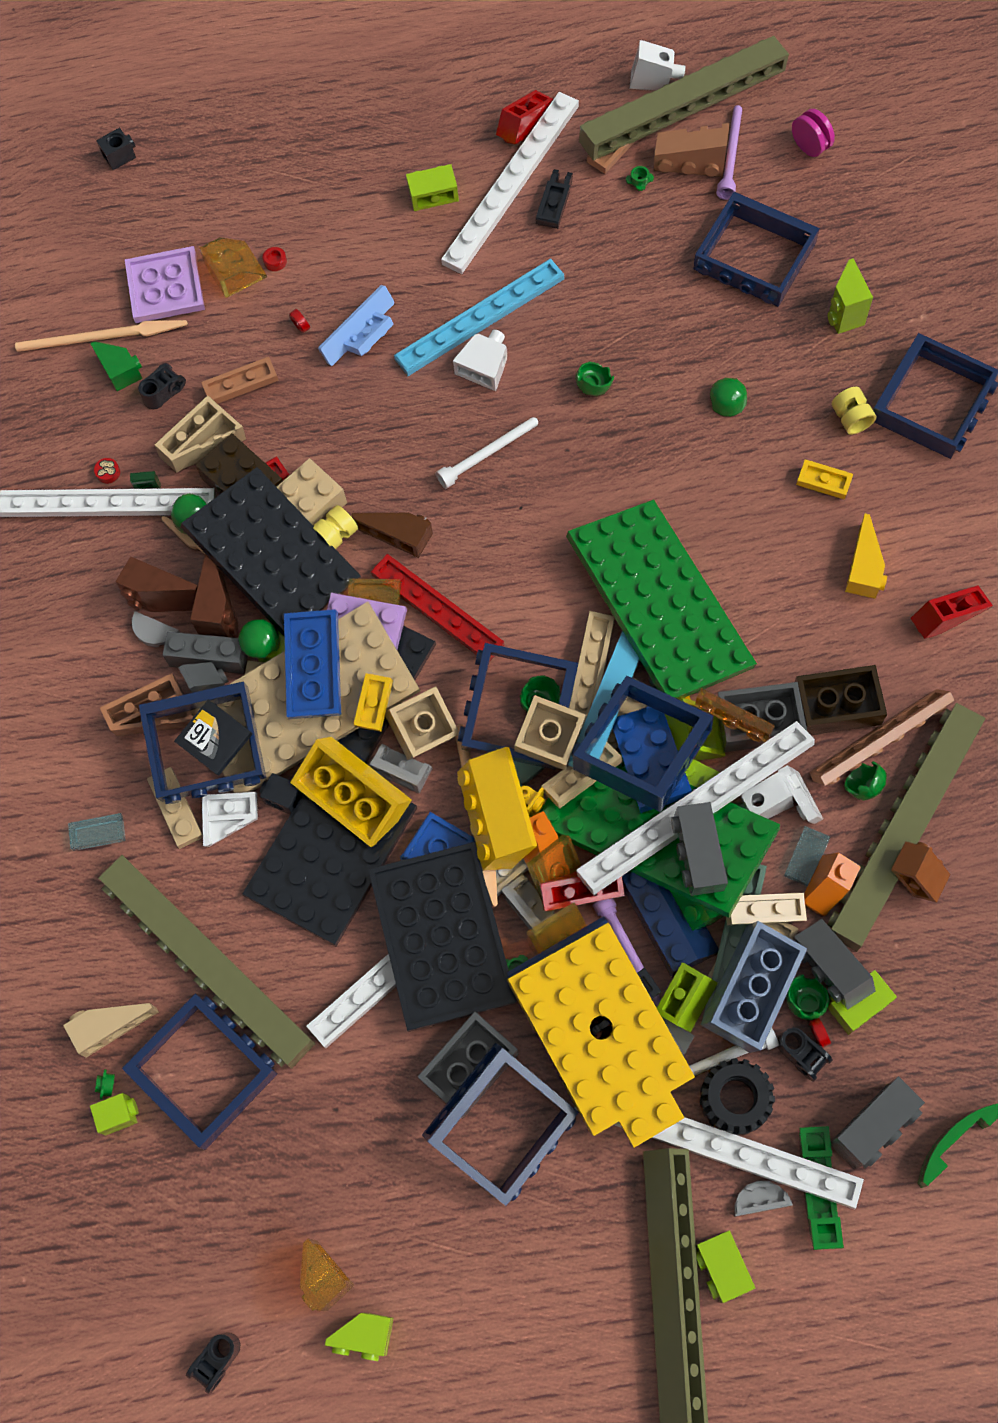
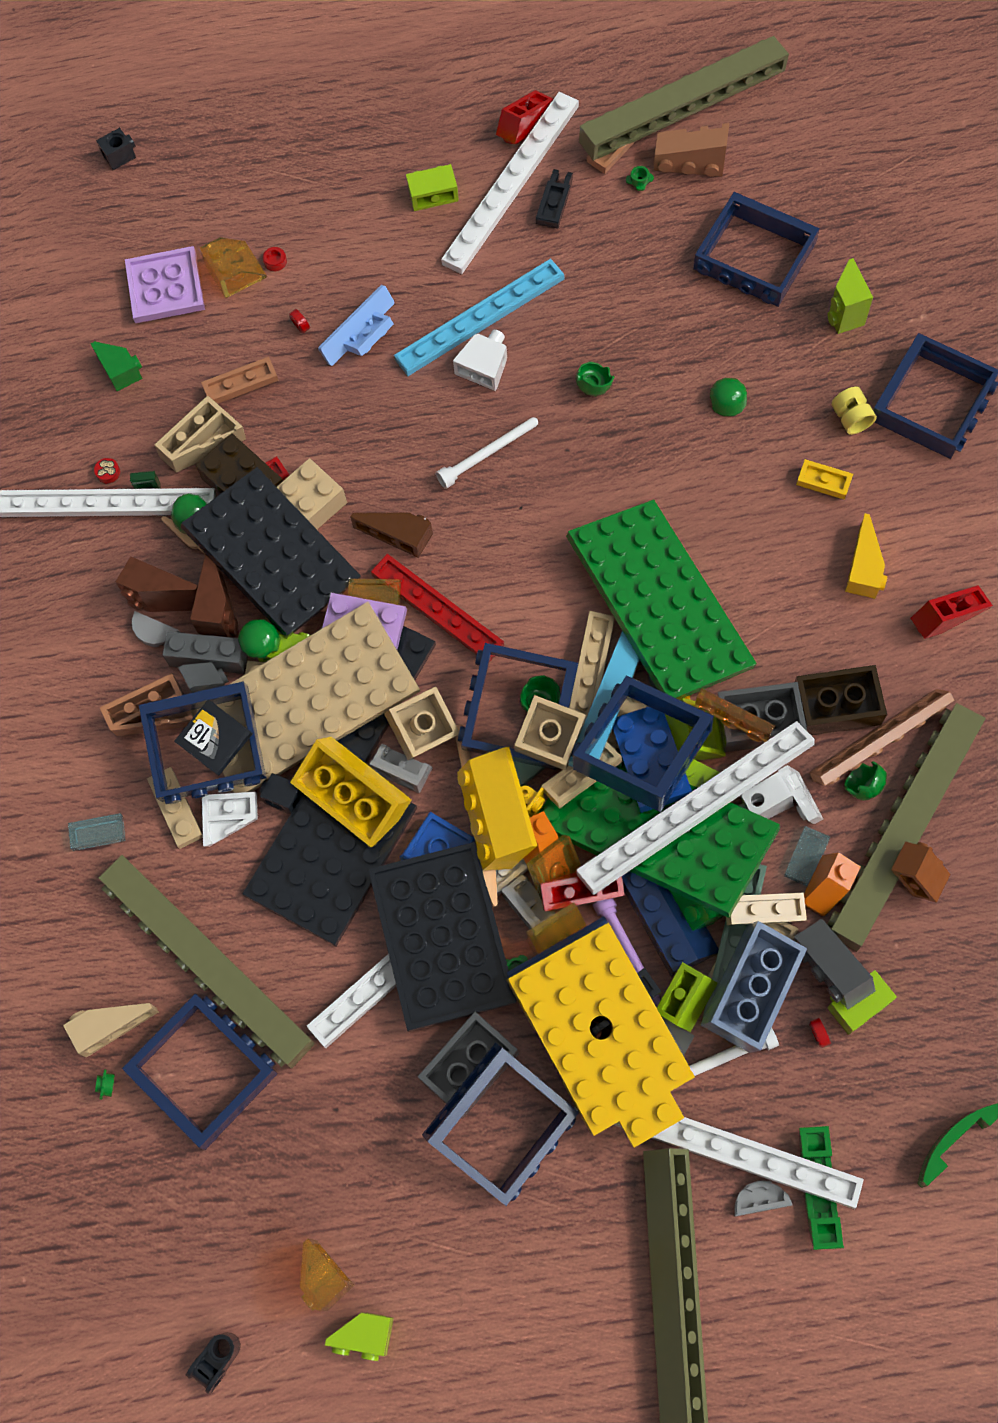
(114, 1114): lime brick -> none
(145, 328): light nougat piece -> none
(161, 385): black piece -> none
(312, 664): blue plate -> none
(336, 526): light yellow wheel -> none
(373, 702): yellow plate -> none
(654, 67): white torso -> none
(699, 849): dark grey brick -> none
(724, 1267): lime brick -> none
(727, 186): lavender piece -> none
(754, 1079): black tyre -> none
(804, 1054): black piece -> none
(807, 998): green hair -> none
(813, 132): dark pink head -> none
(878, 1124): dark grey brick -> none

